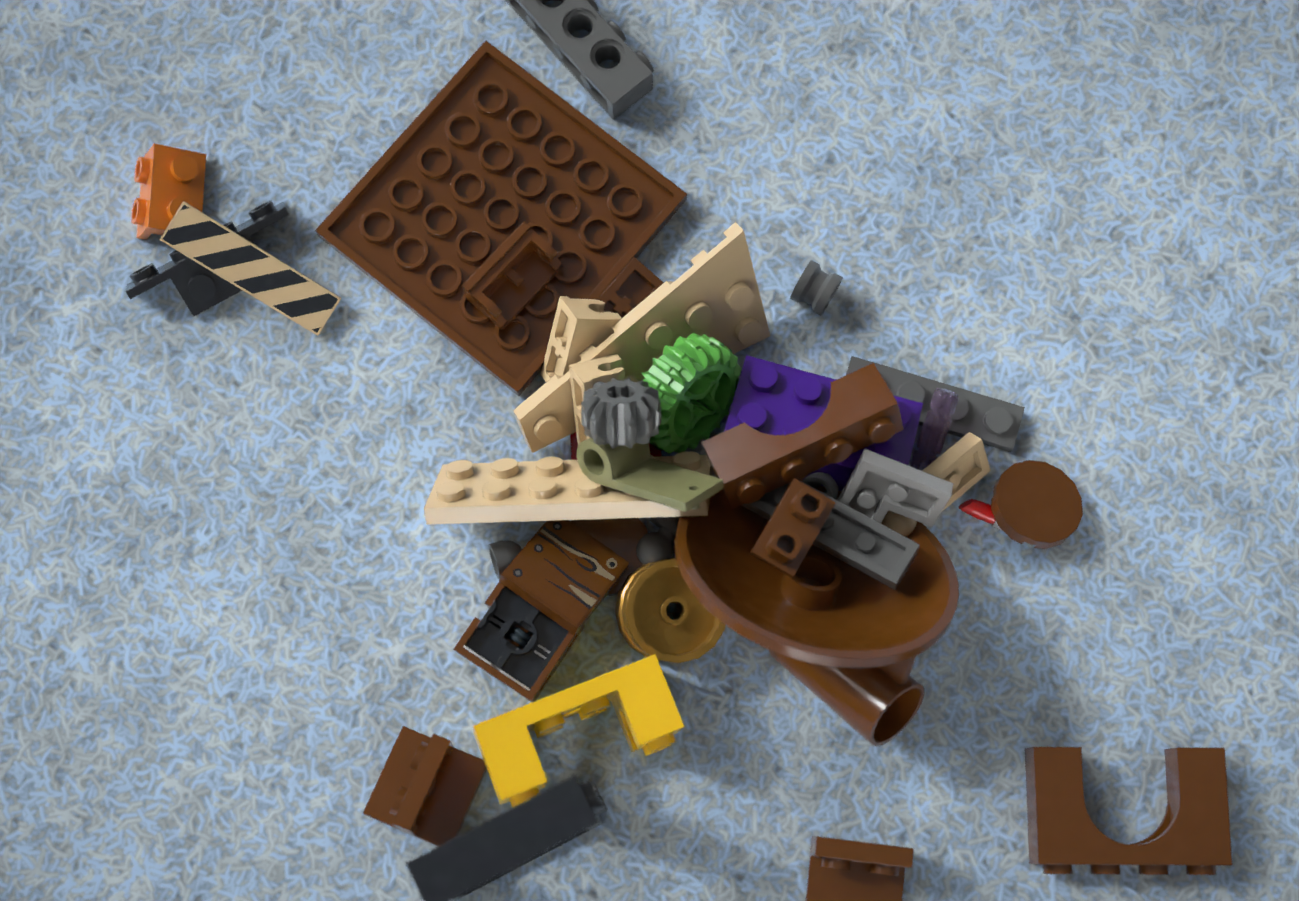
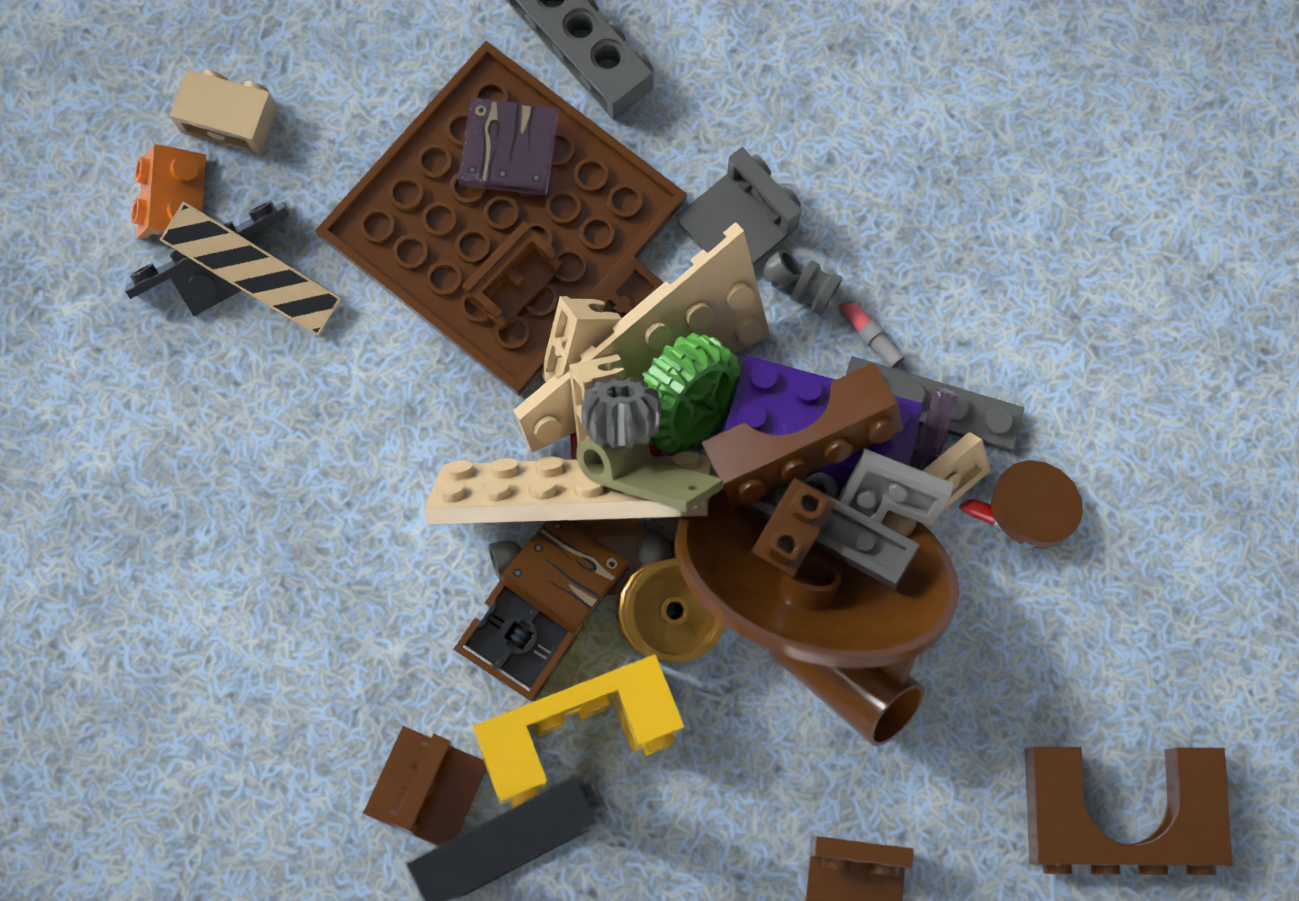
(224, 110): none -> tan brick
(508, 146): none -> clear purple tile
(749, 199): none -> dark grey bracket
(782, 270): none -> dark grey hinge
(872, 334): none -> light grey piece

